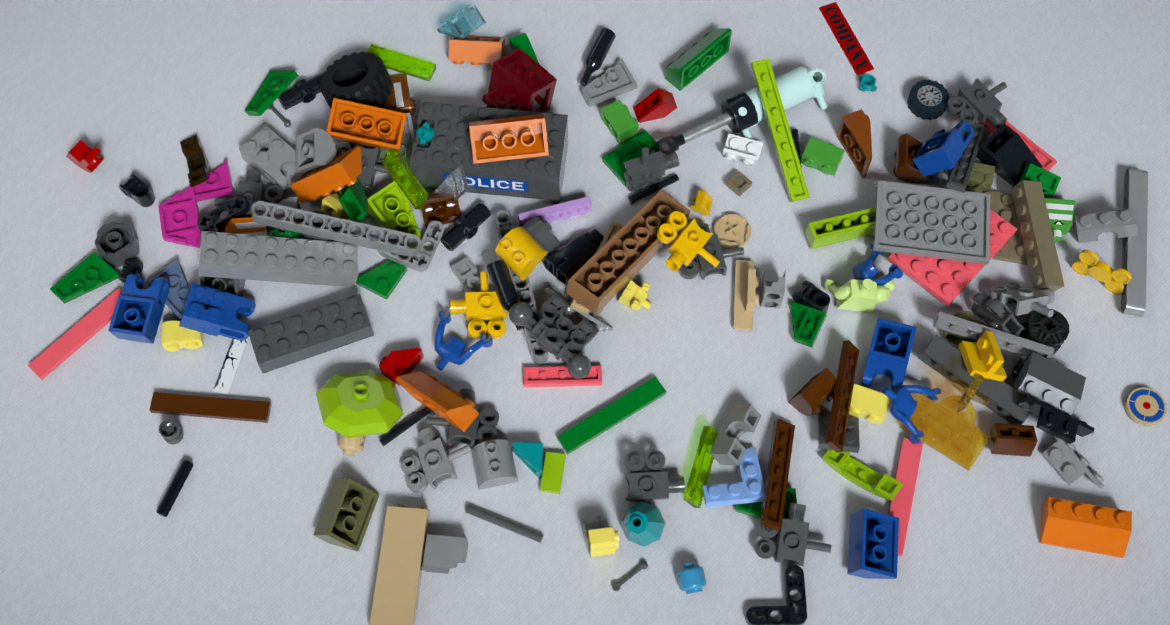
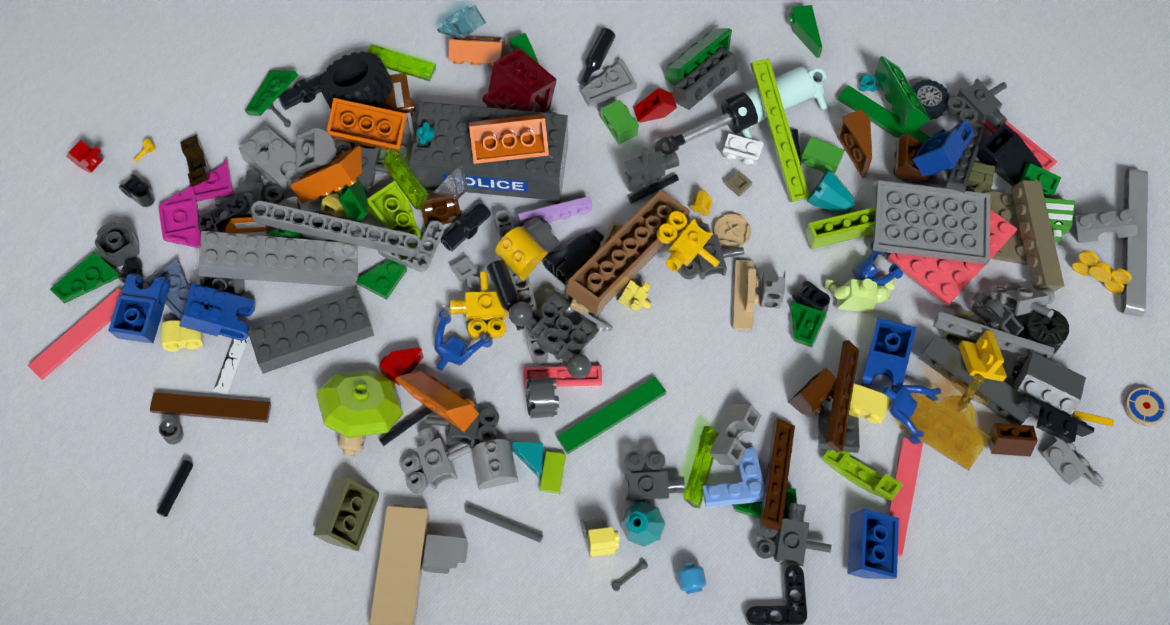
(148, 146): none -> yellow hand
(541, 397): none -> dark grey brick
(626, 152): green wing -> none
(705, 78): none -> dark grey brick
(805, 28): none -> green slope
(832, 194): none -> teal cone
(846, 38): red sticker -> none
(877, 114): none -> green tile
(900, 95): none -> green slope
(1085, 527): orange slope -> none
(1092, 418): none -> yellow piece

